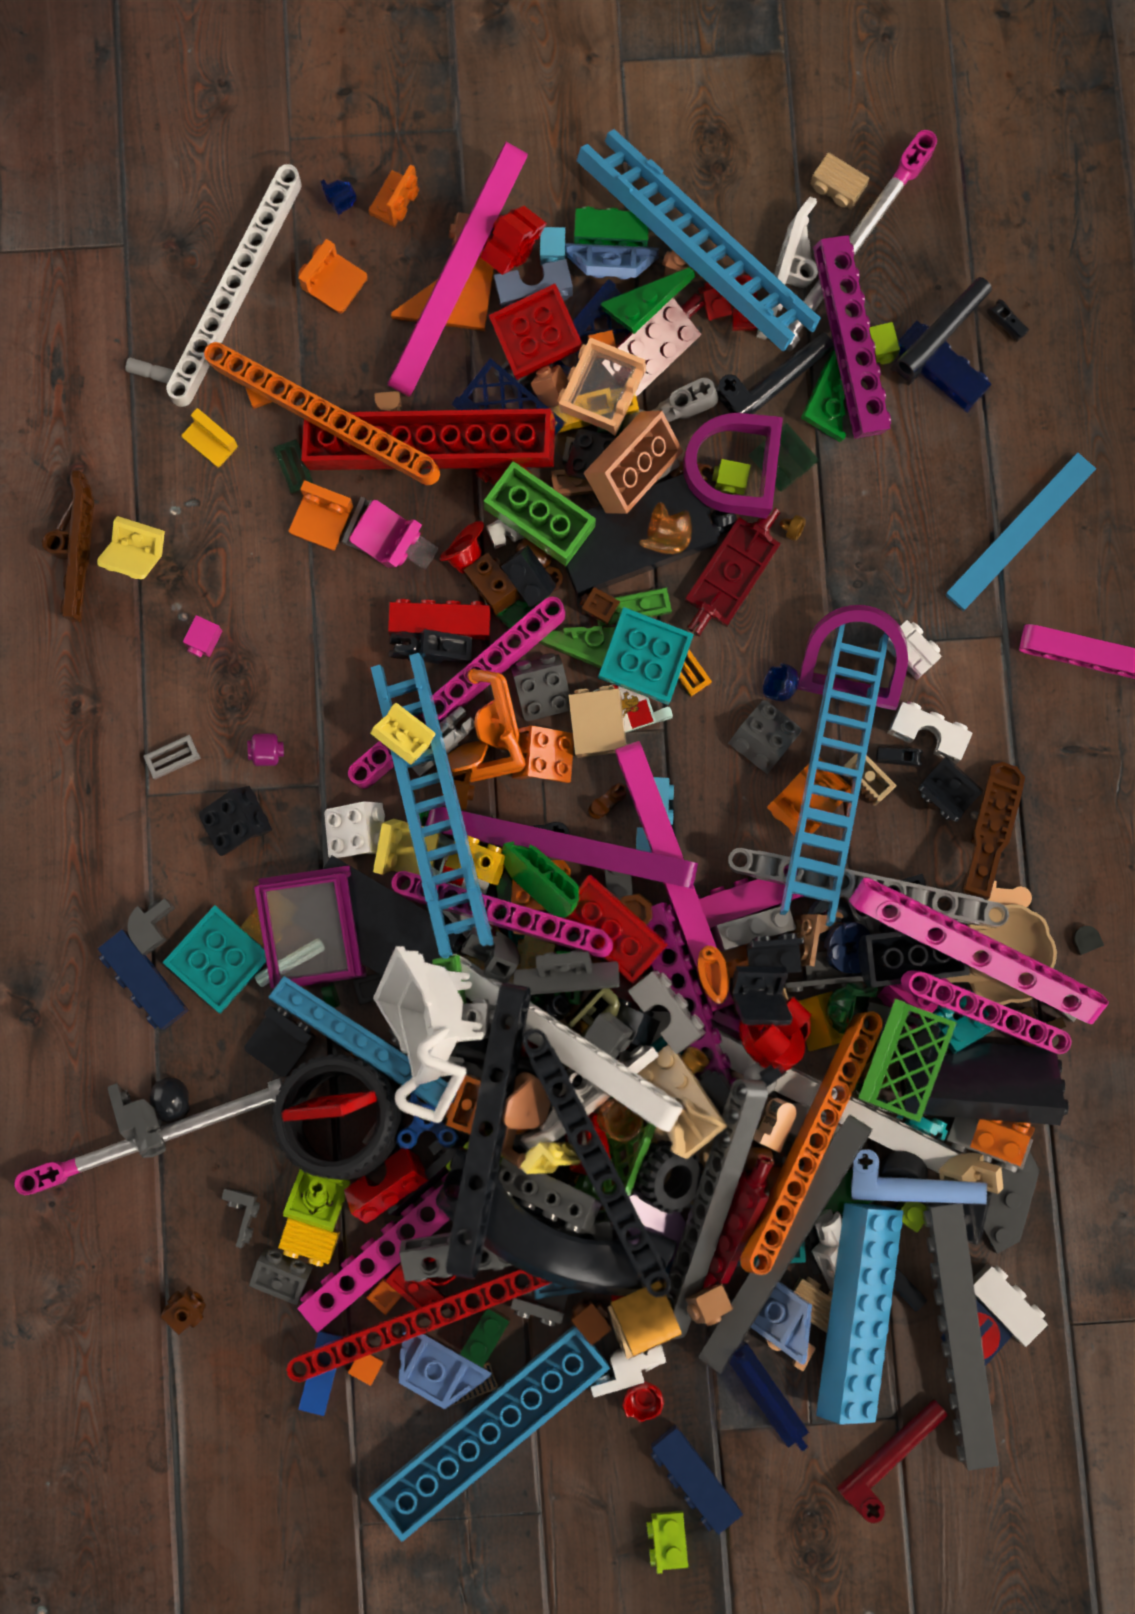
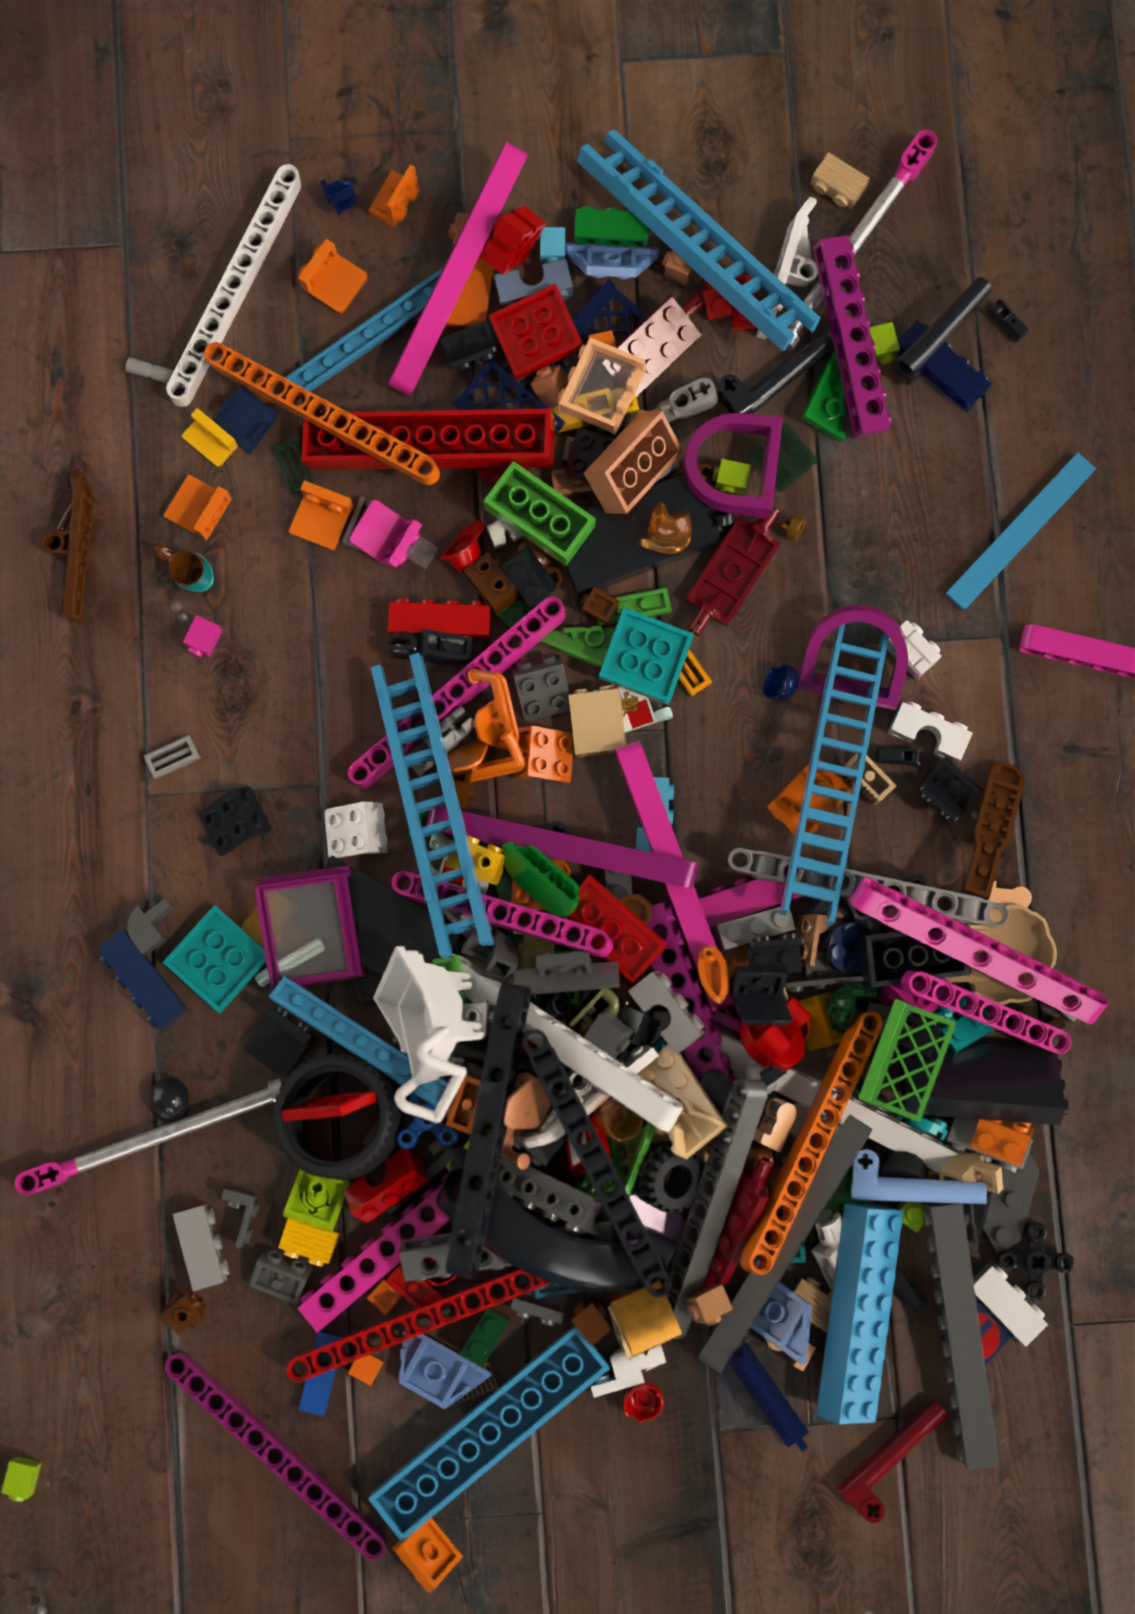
(21, 1478): none -> lime brick
(133, 548): light yellow bracket -> none
(137, 1122): dark grey plate -> none
(187, 568): none -> reddish brown hair
(198, 507): none -> orange bracket
(201, 1247): none -> light grey brick
(245, 418): none -> dark blue piece
(265, 749): magenta head -> none
(281, 1467): none -> magenta beam
(330, 994): dark green tile -> none
(364, 337): none -> dark azure tile
(388, 401): medium nougat brick -> none
(396, 848): light yellow bracket -> none
(403, 734): light yellow bracket -> none
(428, 1554): none -> orange bracket
(469, 345): none -> black bracket
(548, 1156): light yellow bracket -> none
(607, 801): reddish brown piece -> none
(641, 304): green wing -> none
(669, 1541): lime bracket -> none
(695, 1059): pearl gold tile -> none
(696, 1479): dark blue brick -> none
(765, 736): dark grey bracket -> none
(1046, 1261): none -> black gear
(1086, 939): pearl dark grey tile -> none

